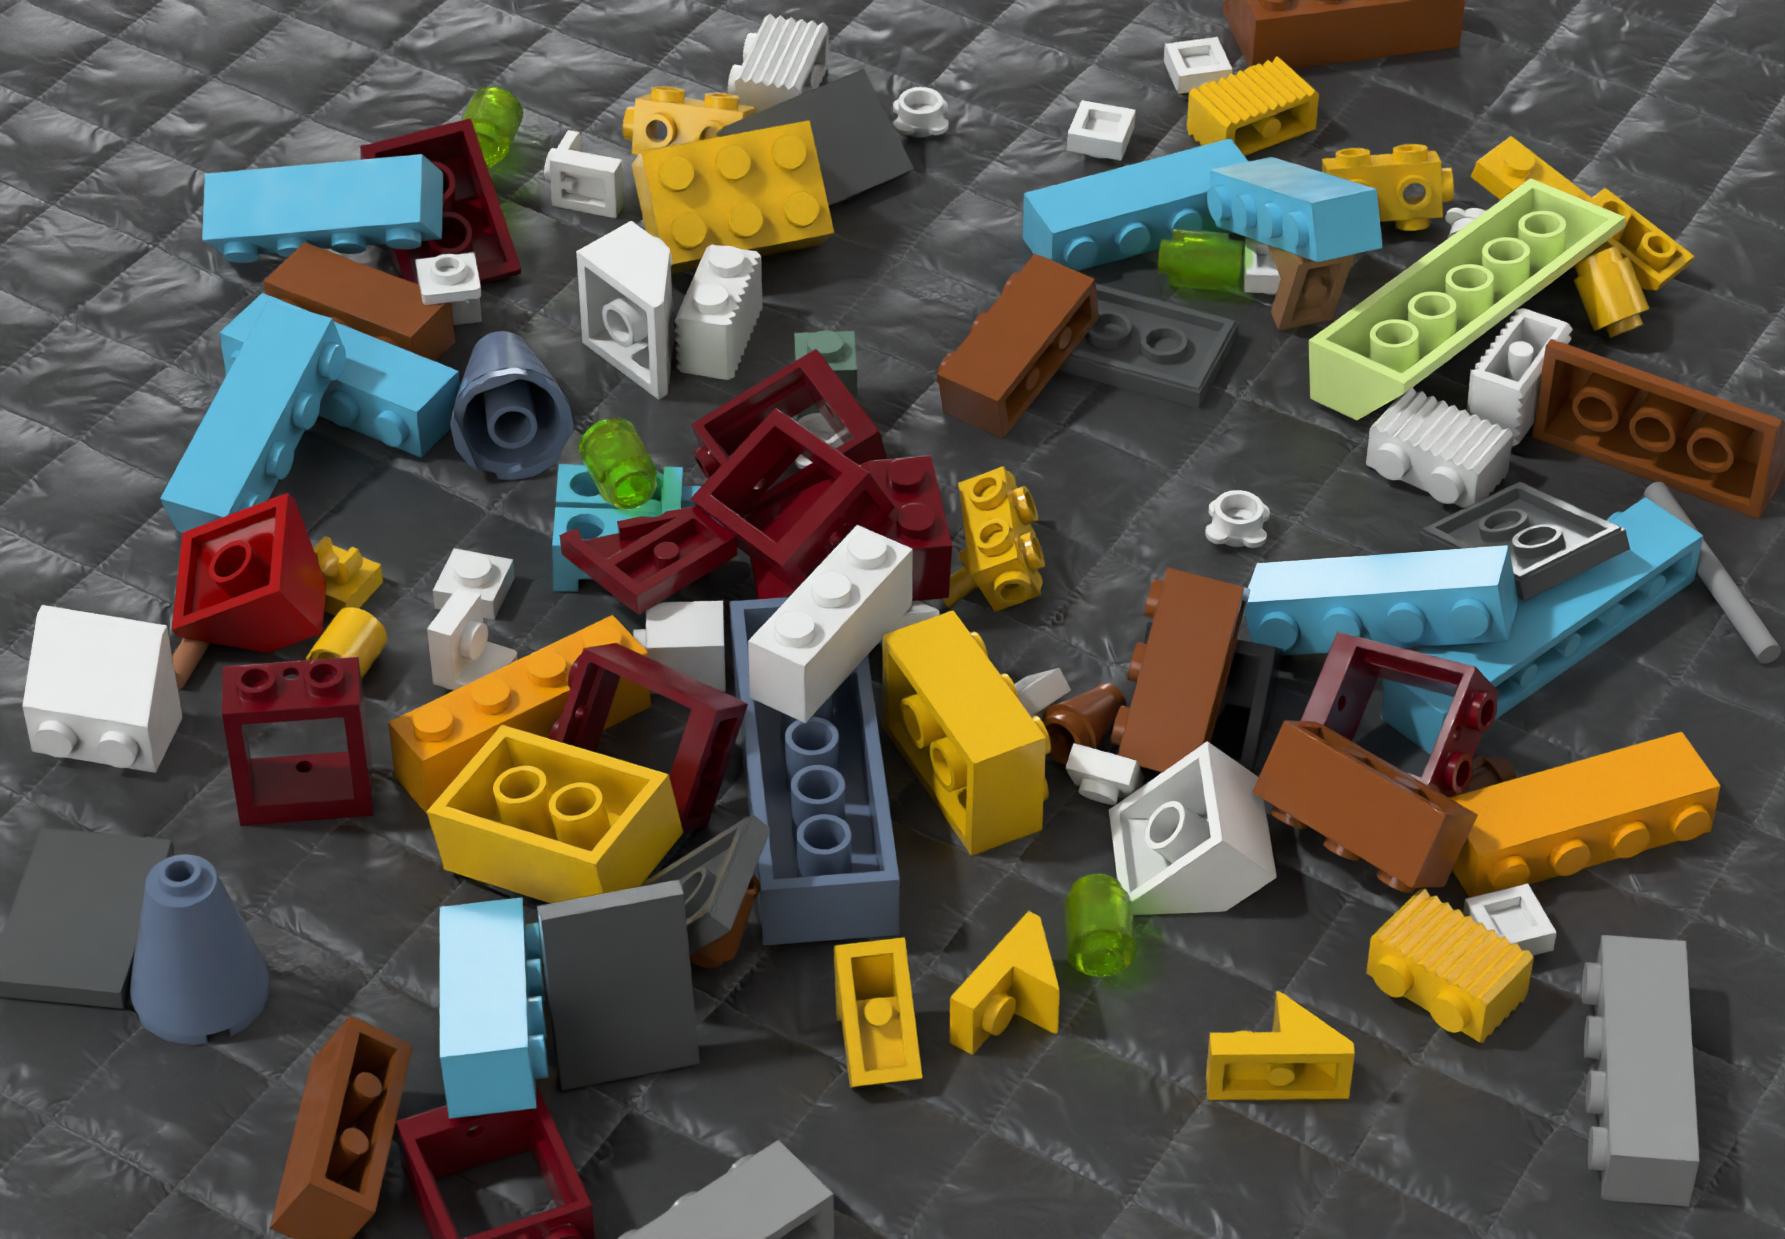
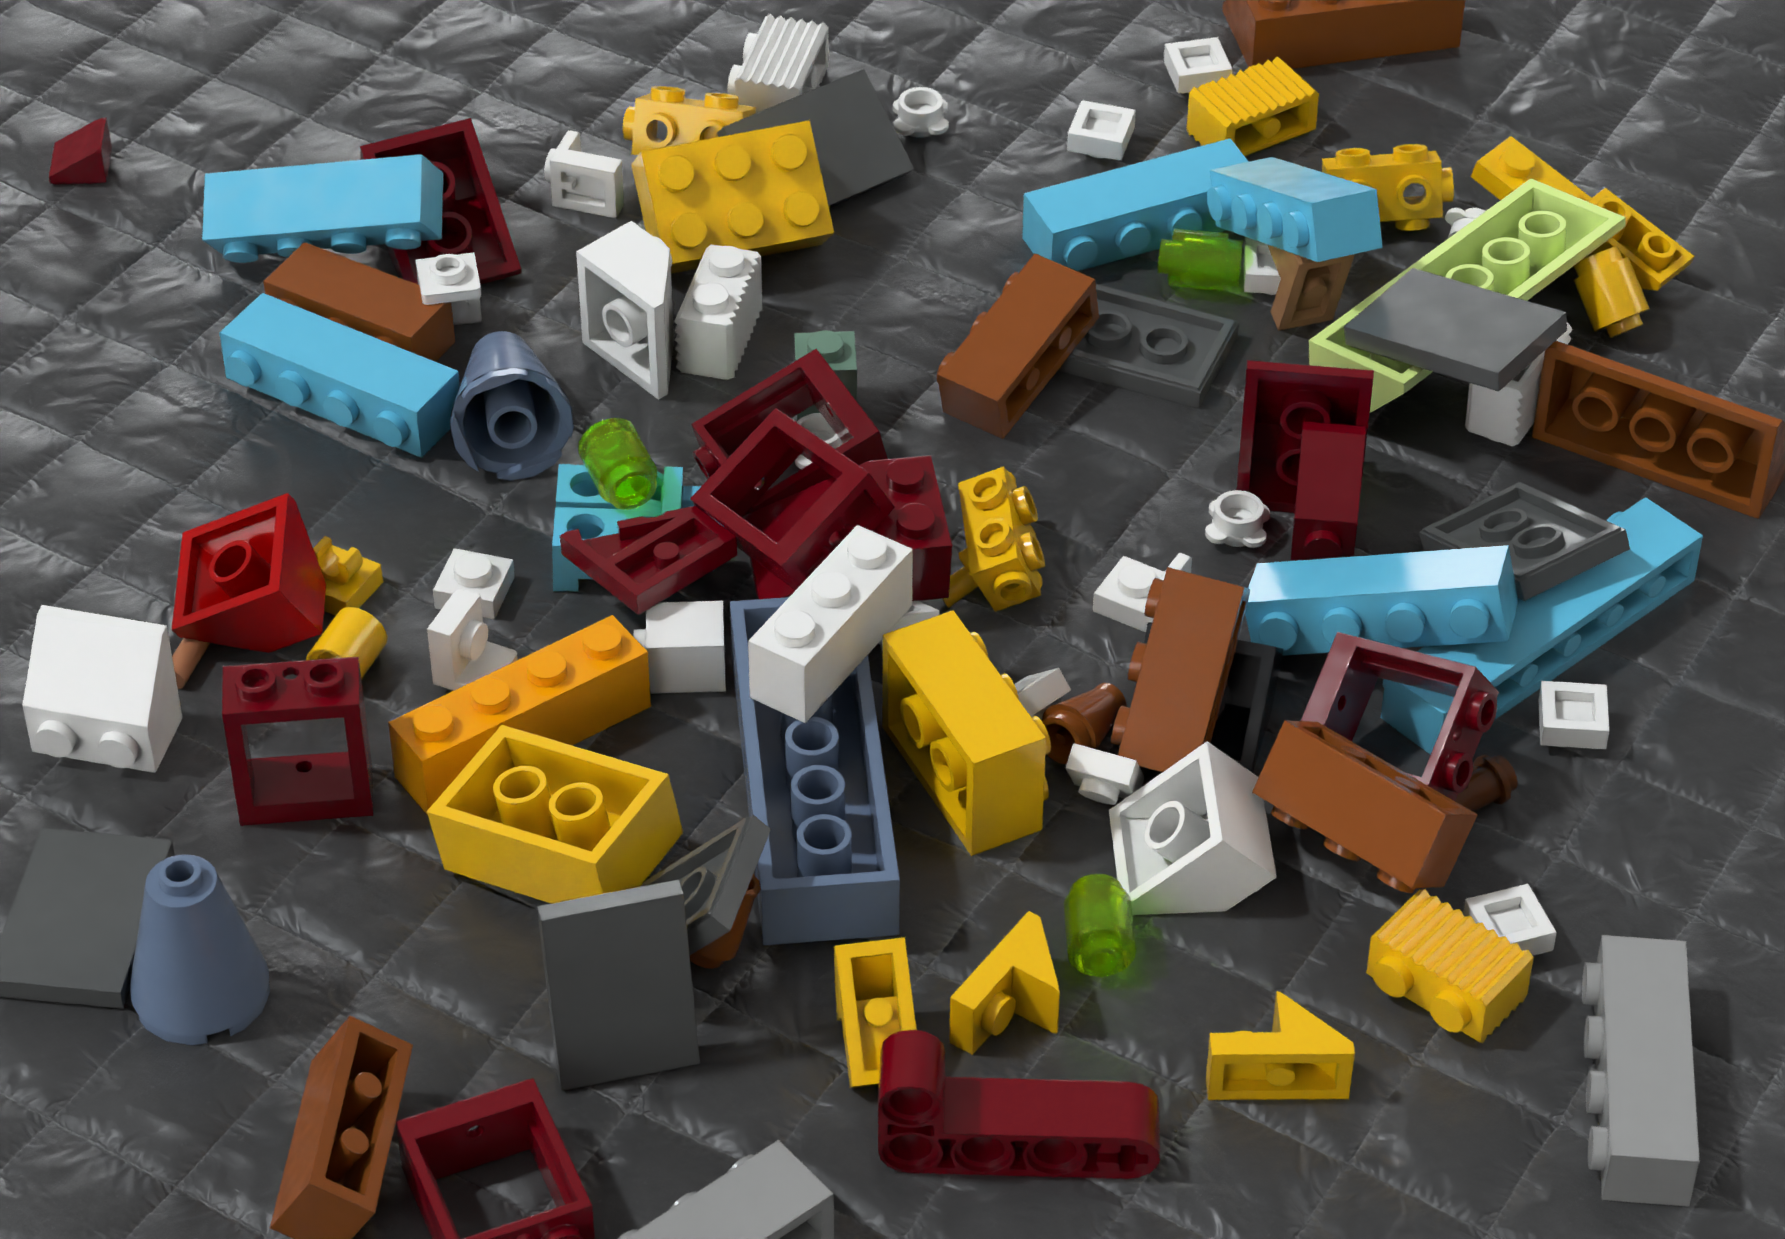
(82, 155): none -> dark red slope
(256, 417): medium azure brick -> none
(491, 1008): brick -> none
(496, 120): clear neon green brick -> none
(708, 732): dark red window -> none
(1008, 1123): none -> dark red beam
(1126, 590): none -> white bracket
(1273, 416): none -> dark red slope
(1328, 491): none -> dark red slope
(1439, 449): white brick -> none
(1455, 329): none -> tile
(1573, 715): none -> white plate
(1585, 814): light orange brick -> none
(1722, 585): light grey bar -> none

